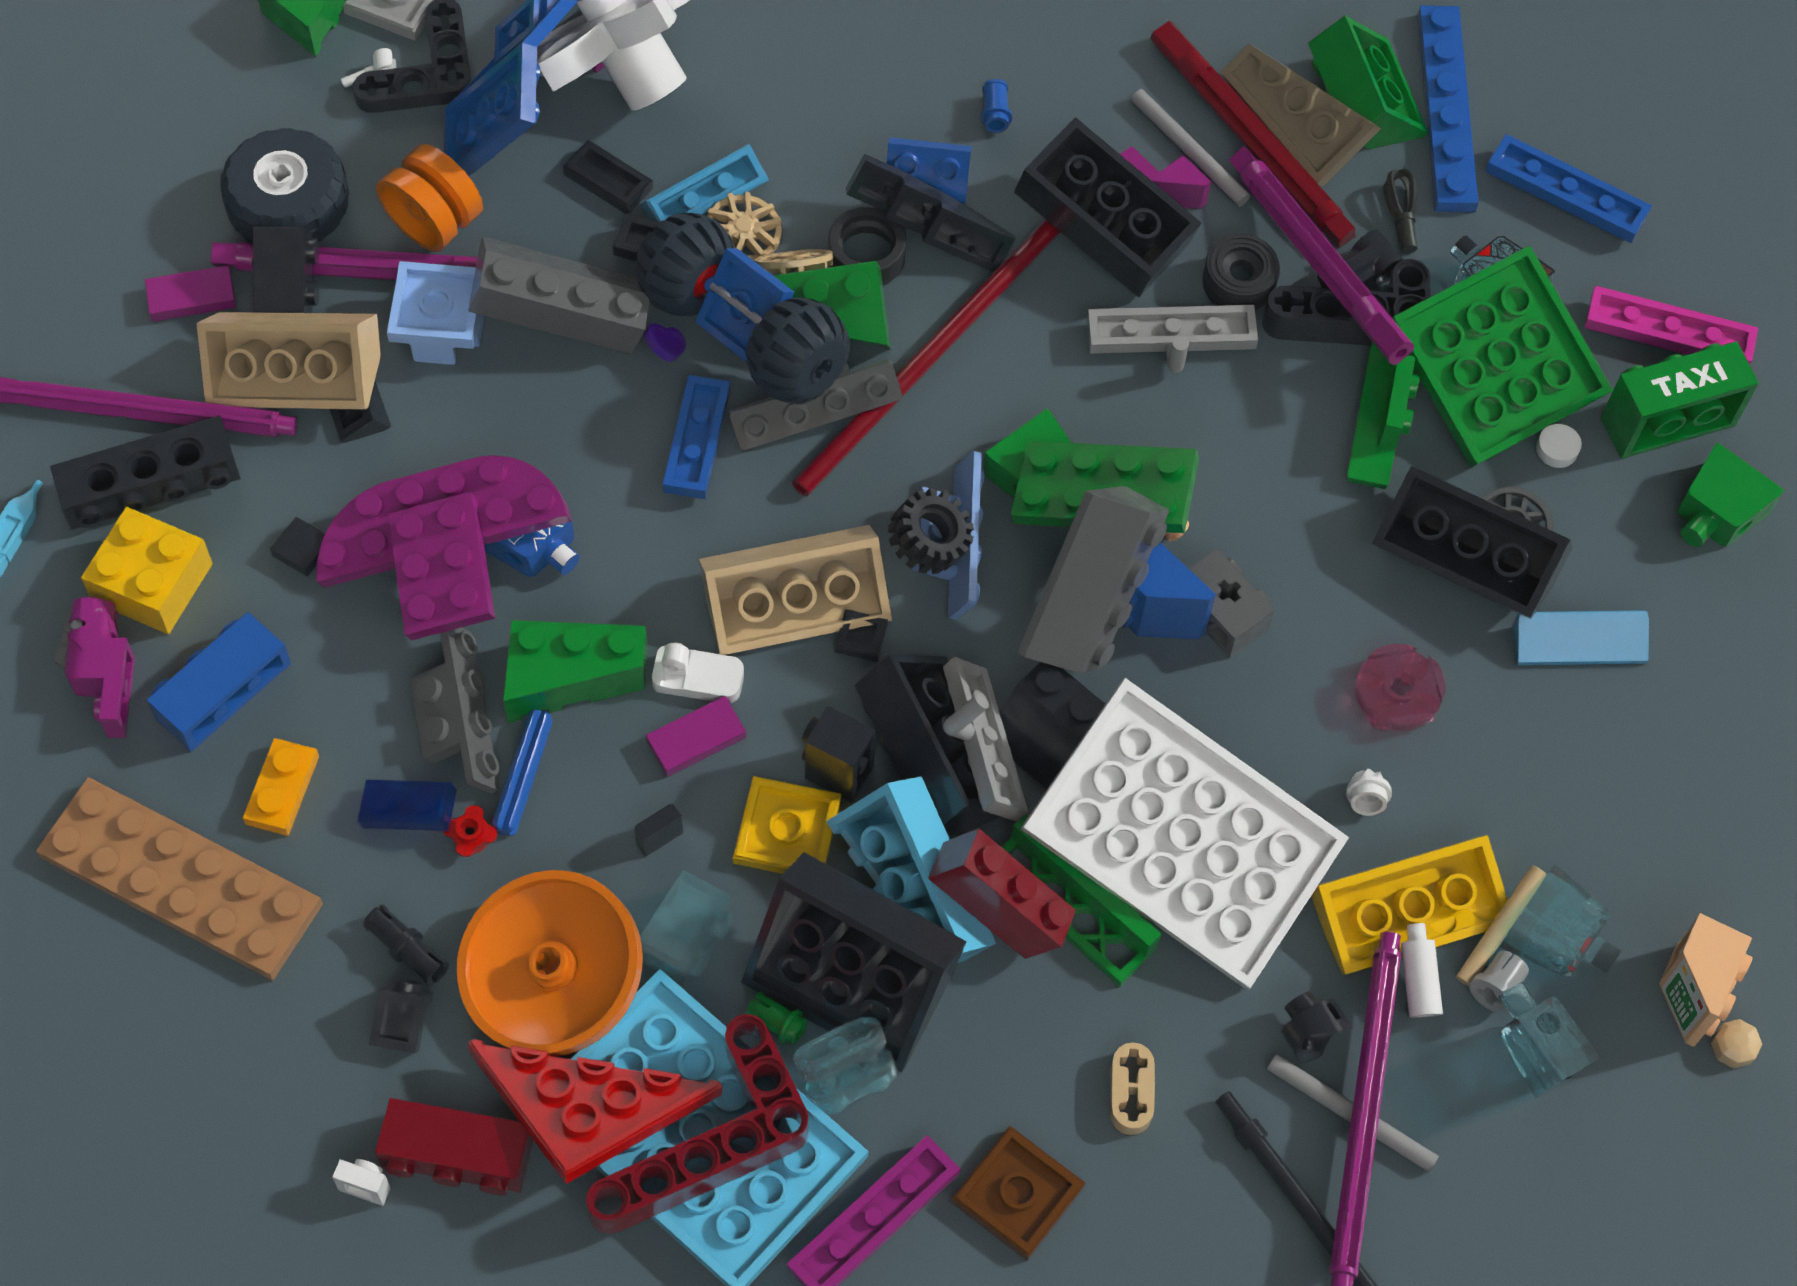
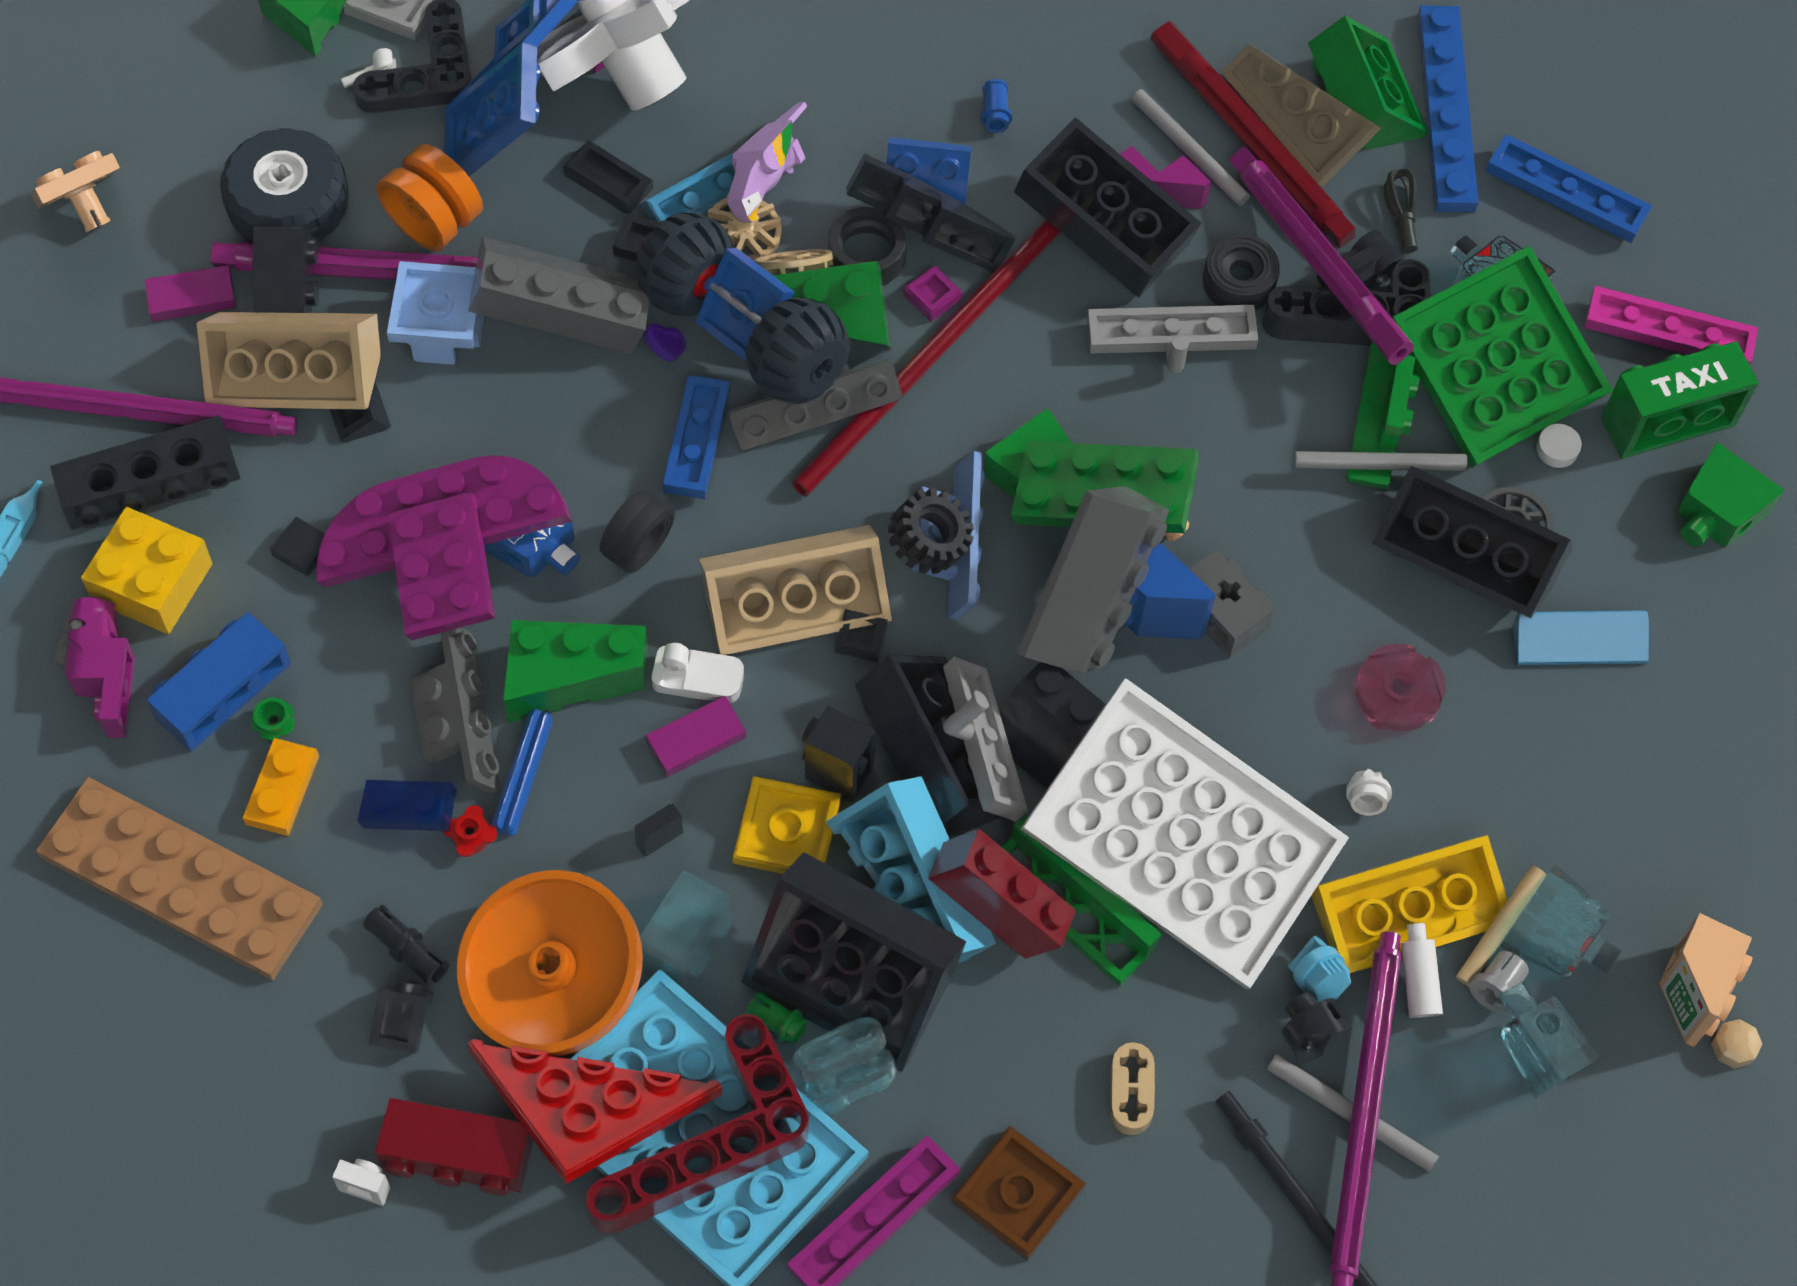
(78, 187): none -> light nougat plate
(271, 708): none -> green plate
(637, 531): none -> black tyre
(762, 162): none -> lavender animal
(932, 293): none -> magenta tile
(1320, 970): none -> medium azure piece
(1380, 461): none -> light grey bar

